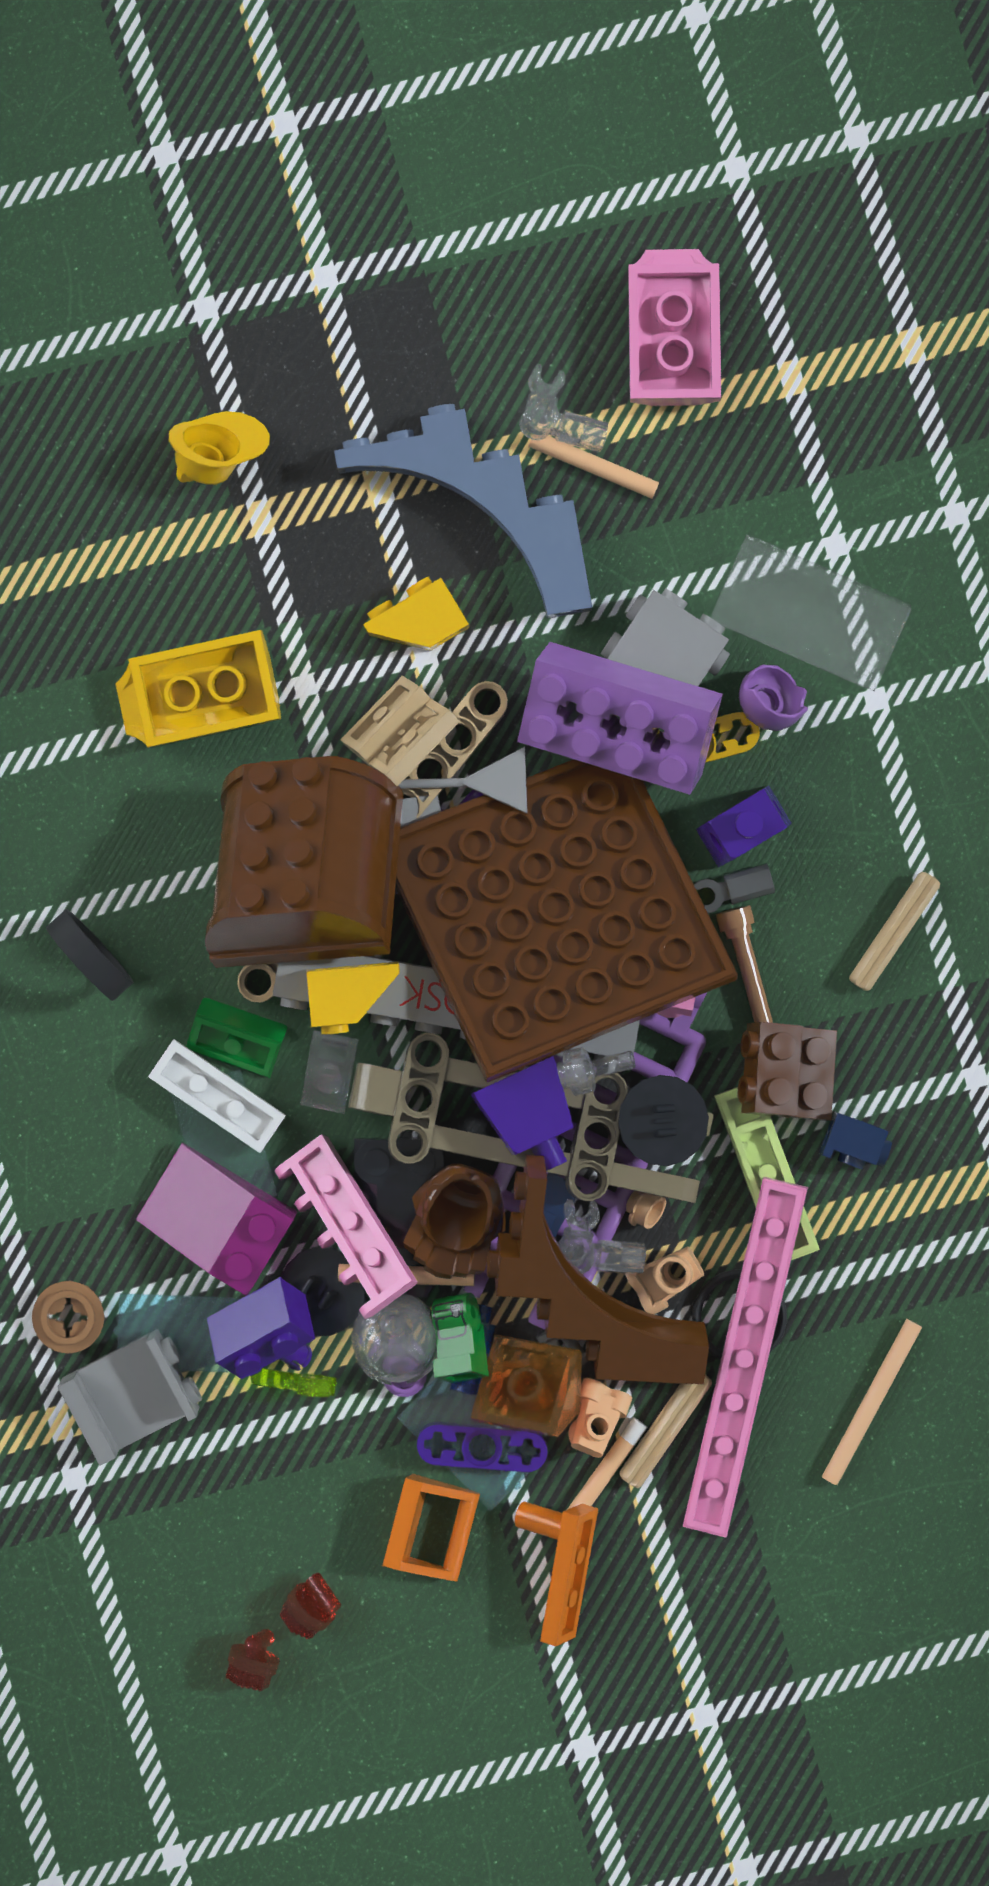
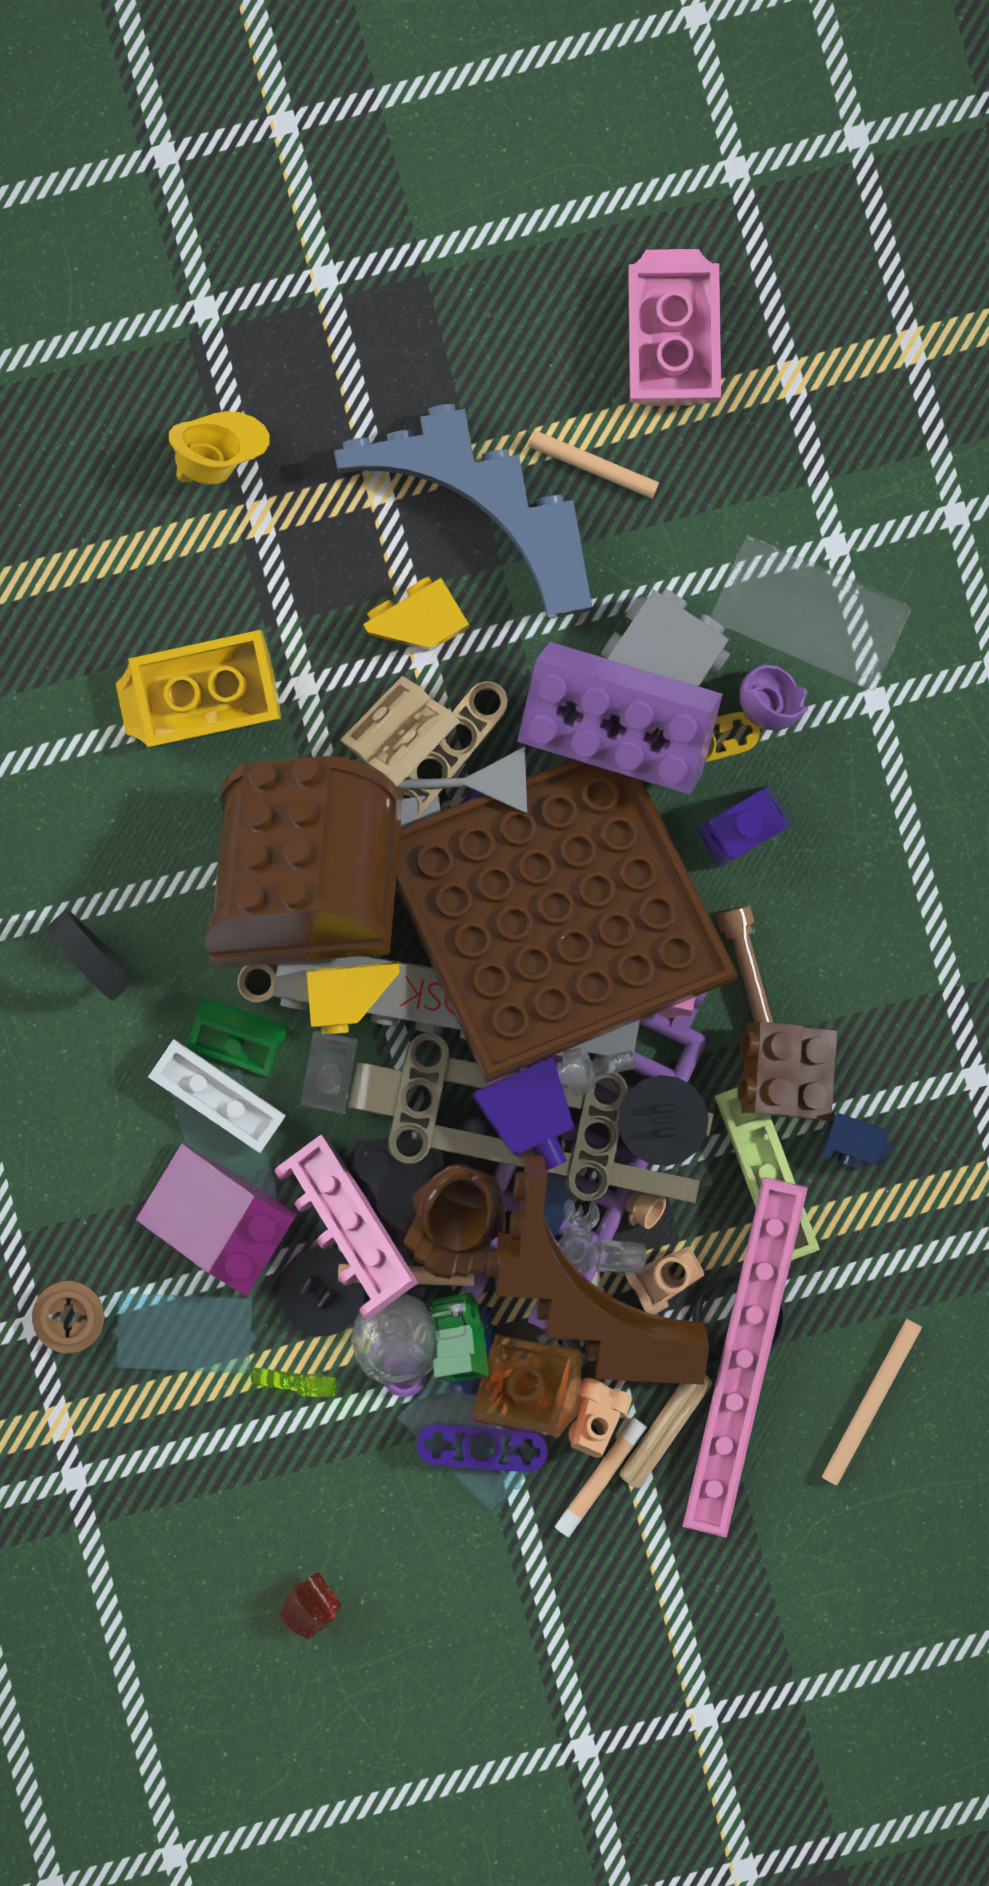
(129, 1394): light grey panel -> none
(251, 1662): clear red piece -> none
(262, 1329): dark purple brick -> none
(407, 1521): orange tile -> none
(543, 419): clear bar -> none
(575, 1535): orange piece -> none
(739, 886): dark grey bar -> none
(894, 931): tan axle -> none

